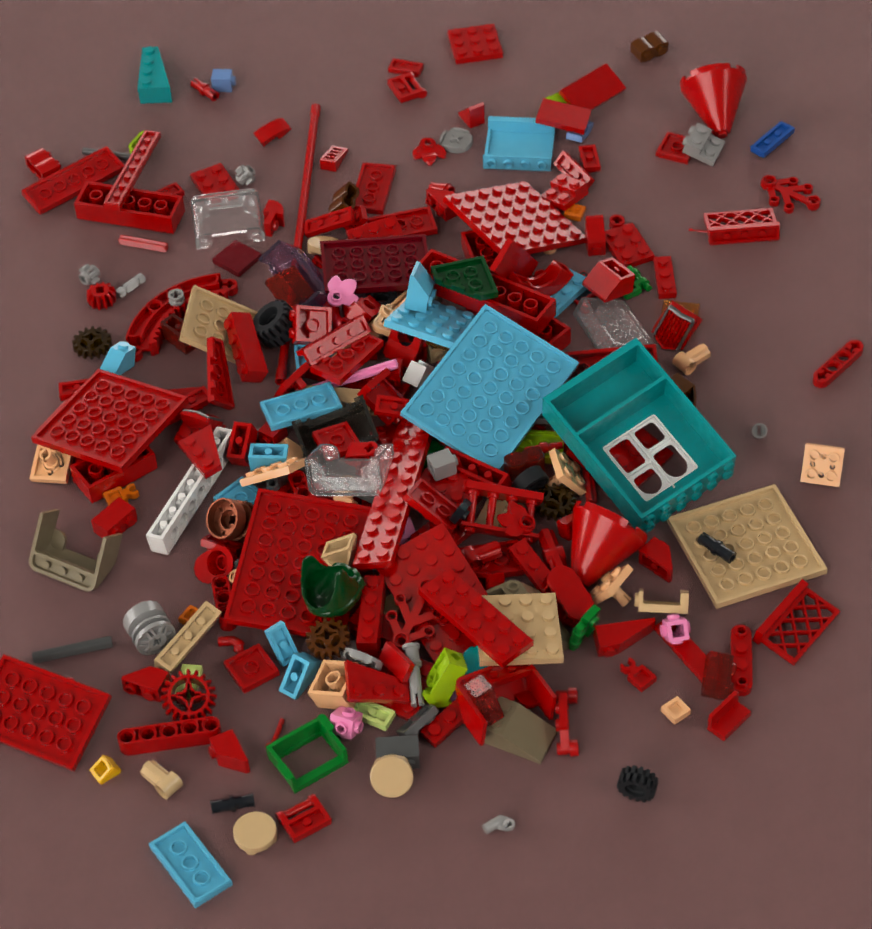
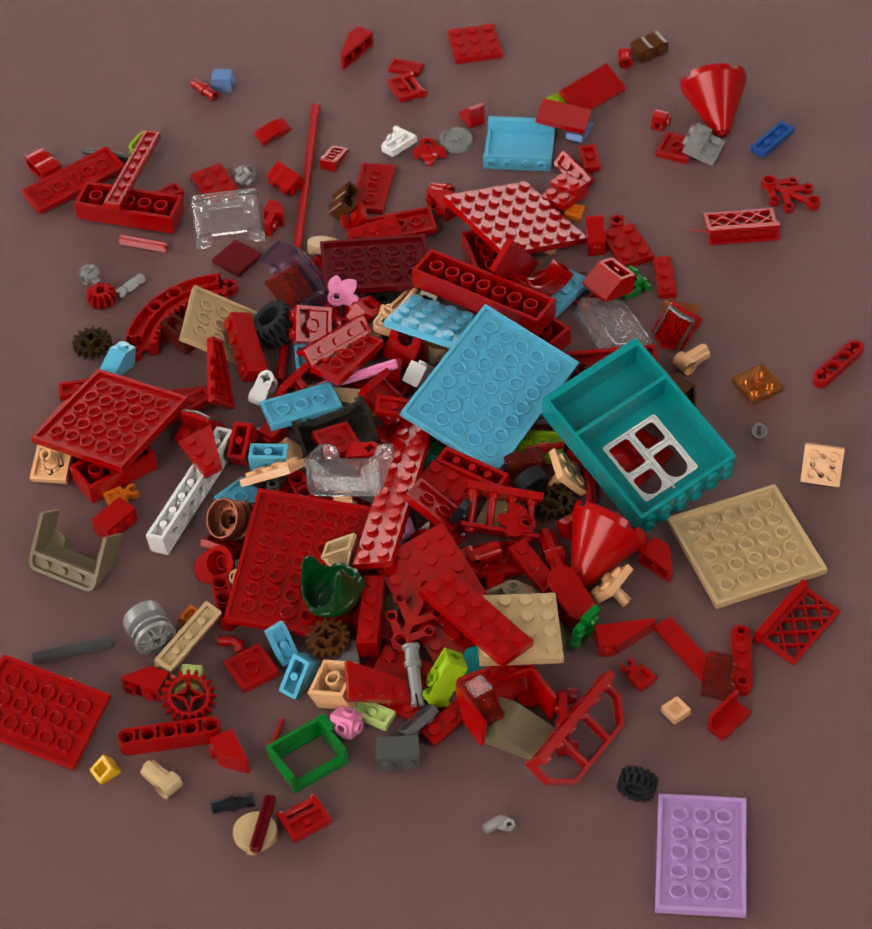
(153, 81): teal wedge -> none
(176, 293): light grey bush -> none
(190, 864): medium azure tile -> none
(262, 823): none -> dark red axle
(263, 388): none -> white piece
(284, 178): none -> red brick
(329, 222): red plate -> none
(356, 44): none -> red slope
(362, 658): light grey tile -> none
(391, 775): tan tile -> none
(396, 661): red tile -> none
(398, 141): none -> white wing
(420, 290): medium azure slope -> none
(442, 464): light grey brick -> none
(466, 277): dark green plate -> none
(567, 727): none -> red plate
(625, 59): none -> red bush
(660, 120): none -> red plate
(663, 606): tan panel -> none
(682, 629): bright pink brick -> none
(701, 856): none -> lavender plate
(716, 547): black pin -> none
(757, 384): none -> clear orange plate

